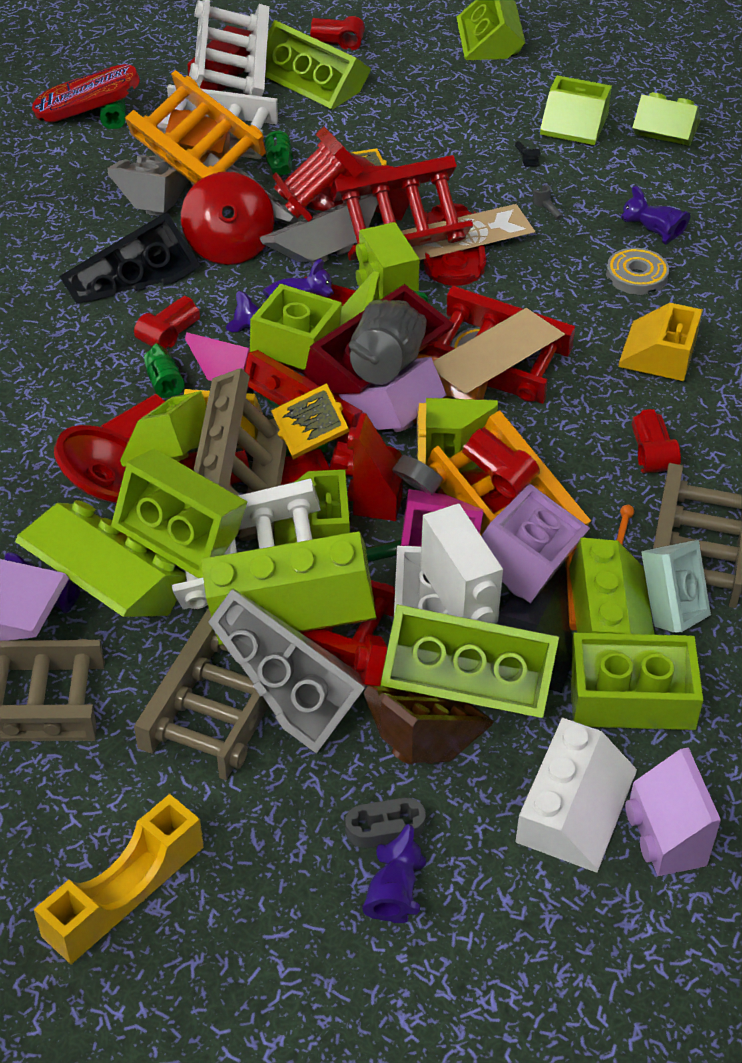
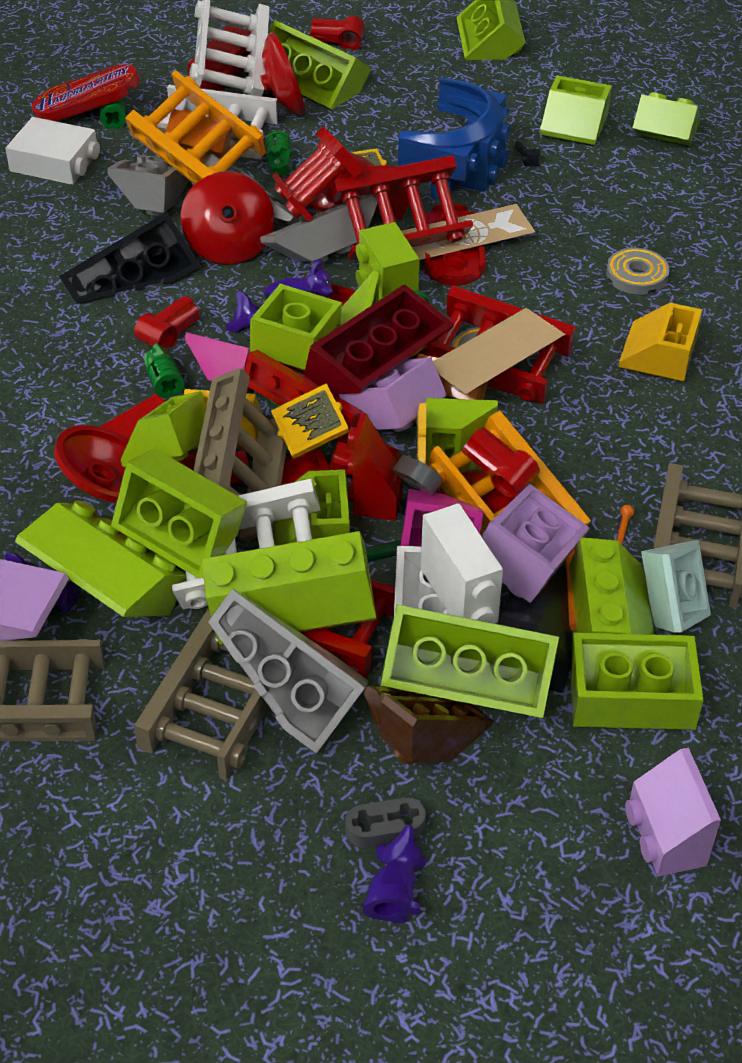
(52, 150): none -> white brick
(86, 911): yellow arch -> none
(280, 76): none -> red dish
(371, 659): red plate -> none
(386, 340): dark grey hair -> none
(476, 147): none -> blue piece
(543, 199): dark grey hand -> none
(576, 796): white slope -> none
(653, 442): red piece -> none
(660, 219): dark purple animal -> none

